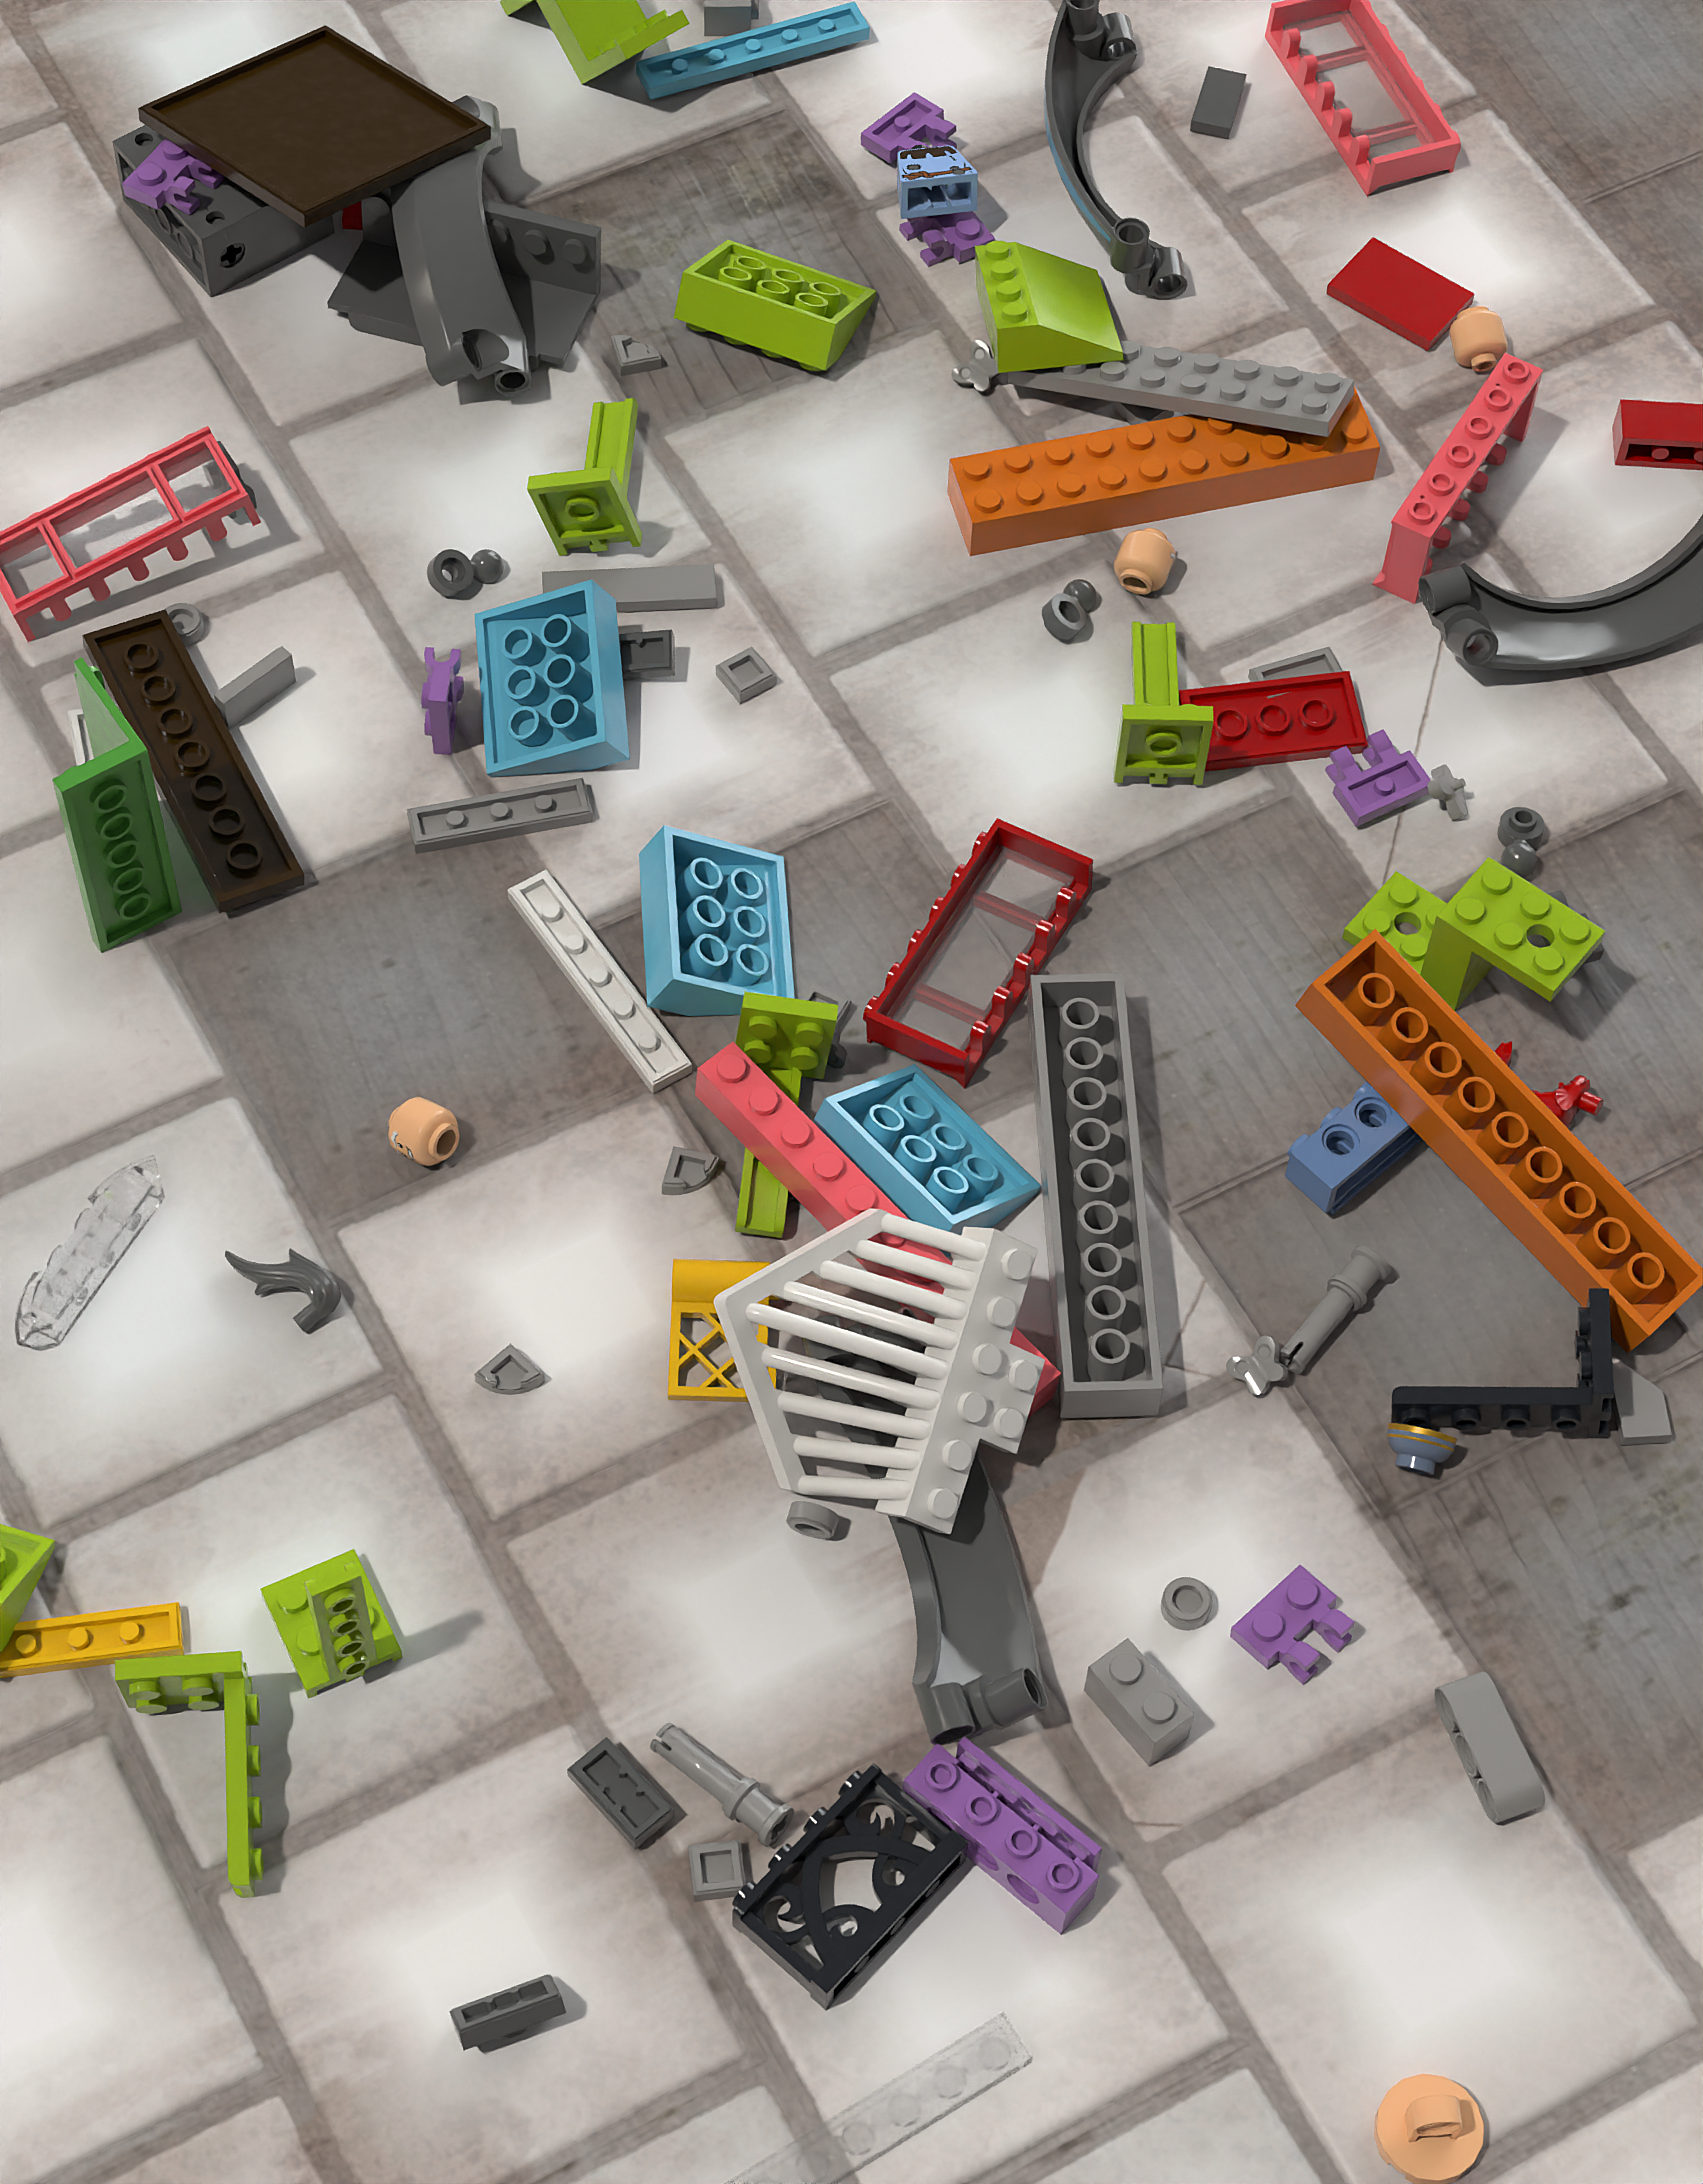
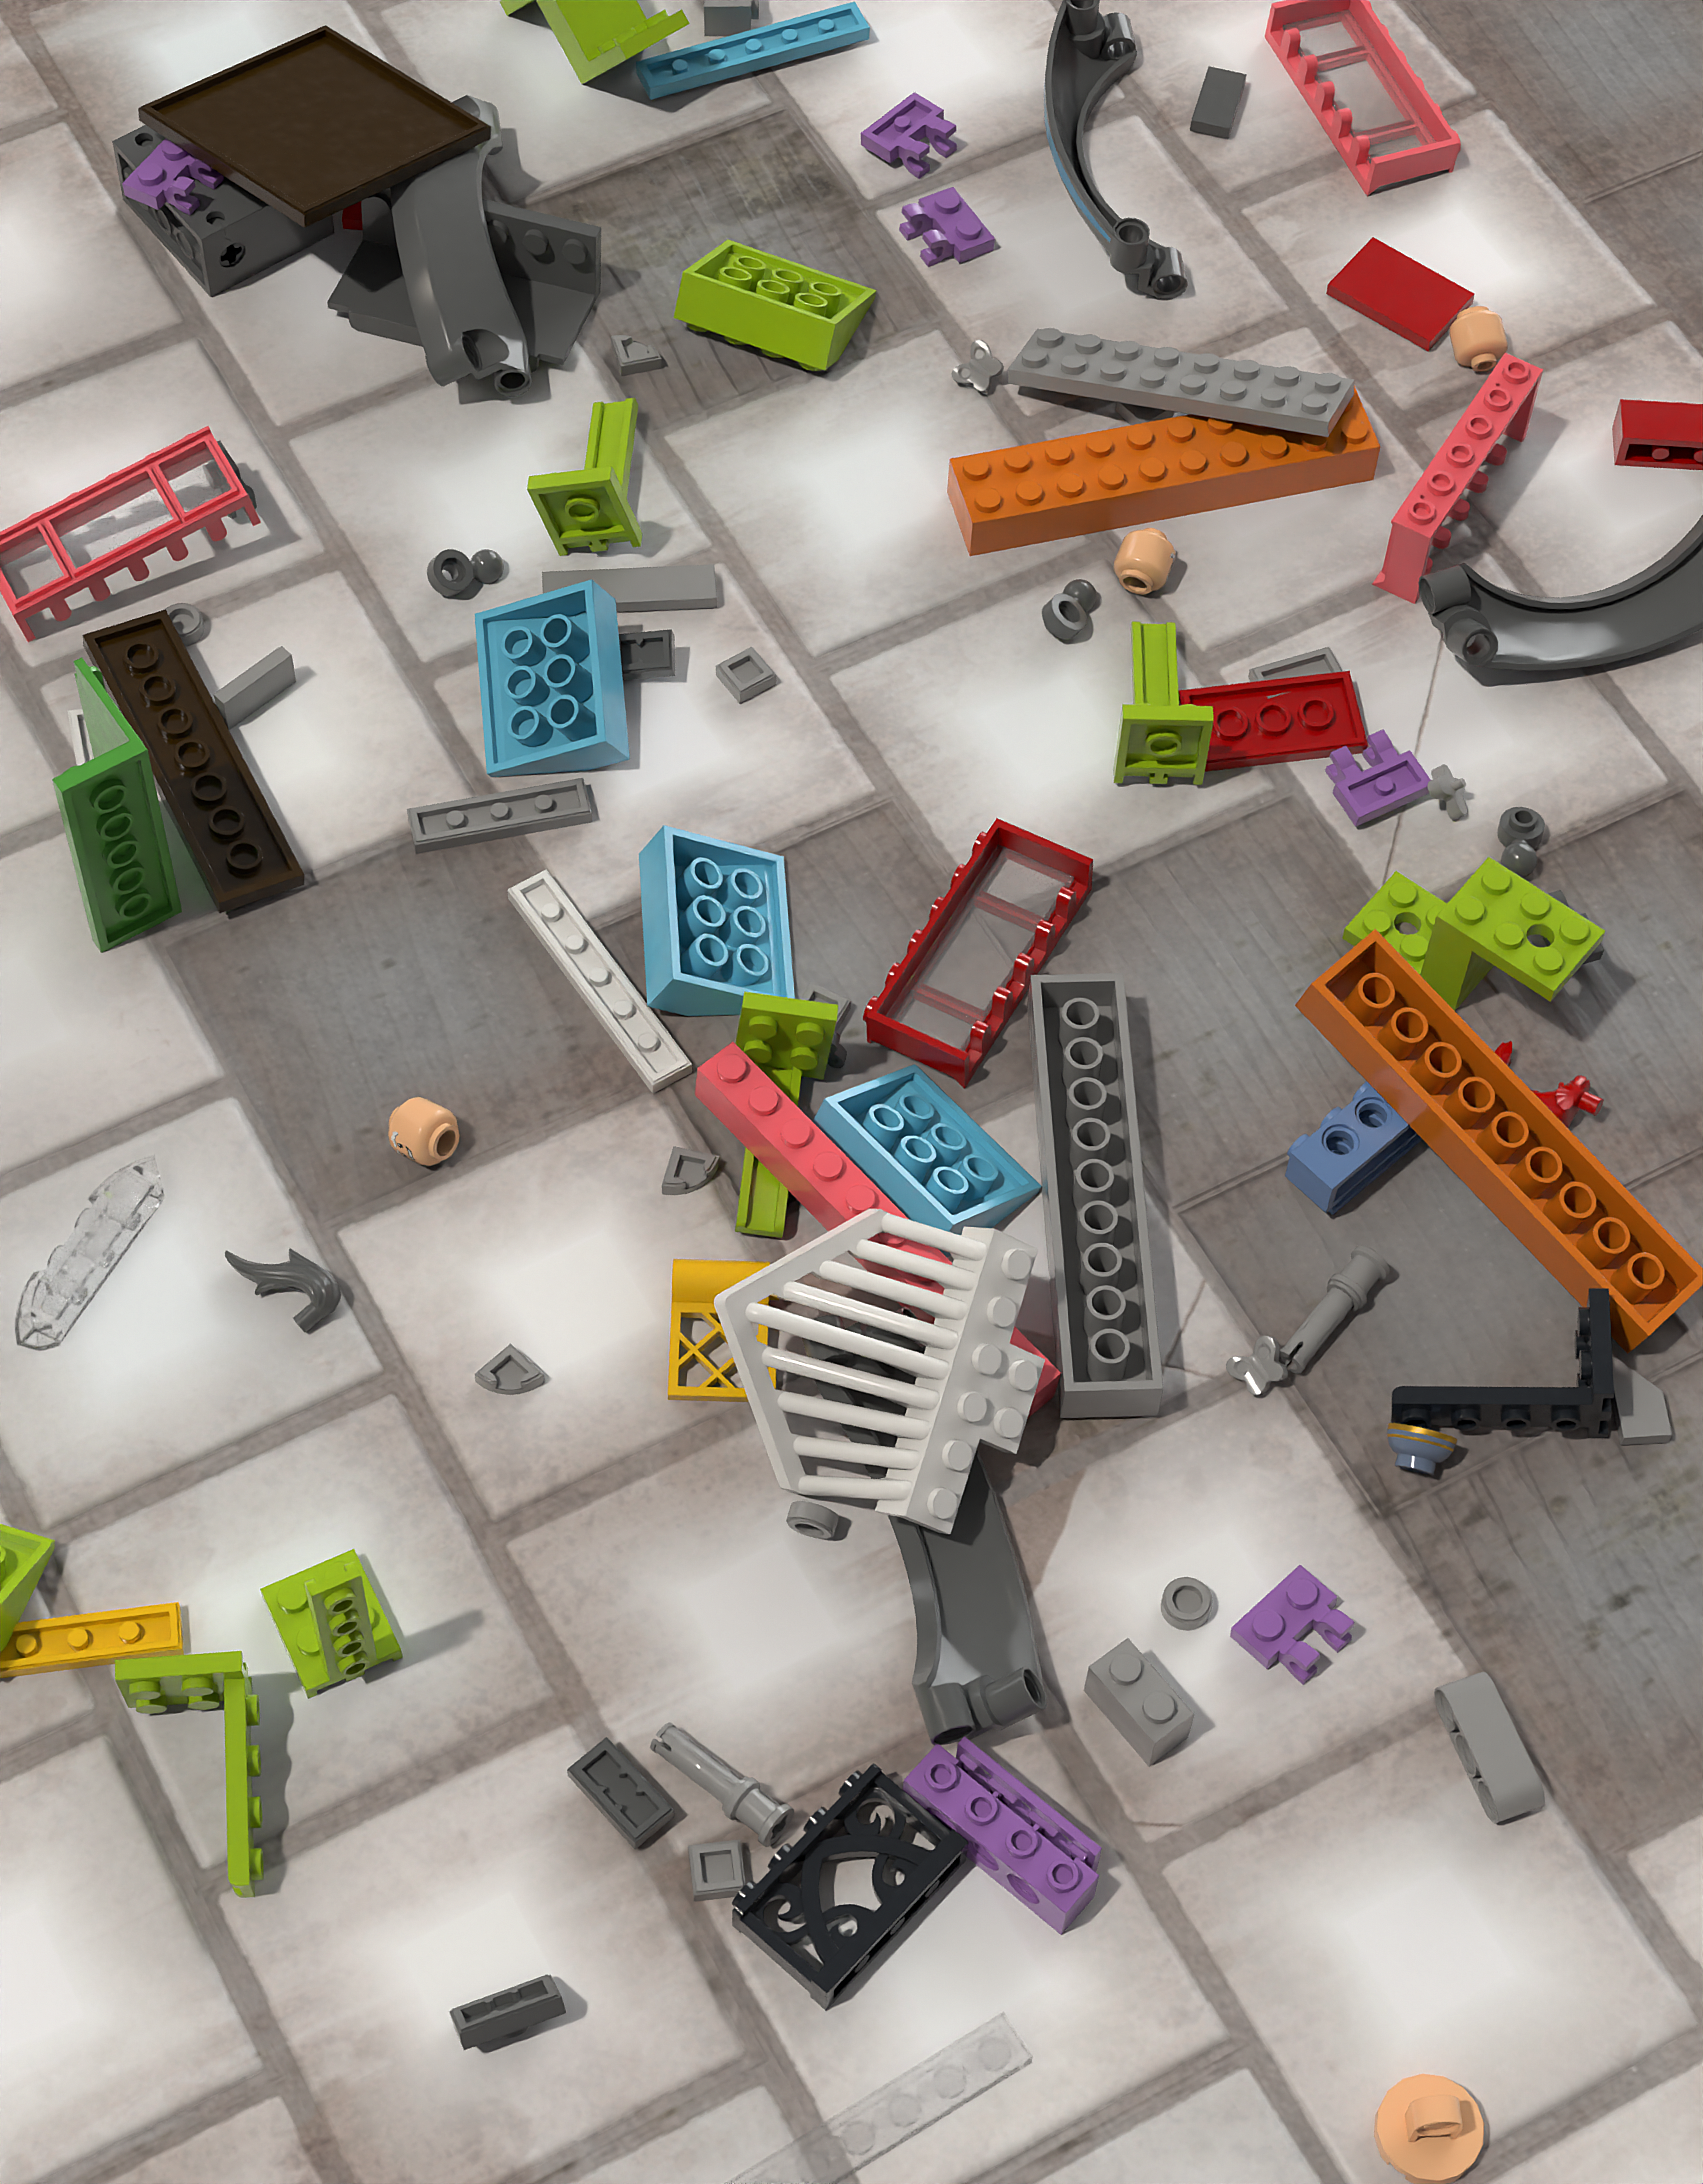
(440, 699): medium lavender plate -> none
(935, 182): light blue torso -> none
(1042, 309): lime slope -> none

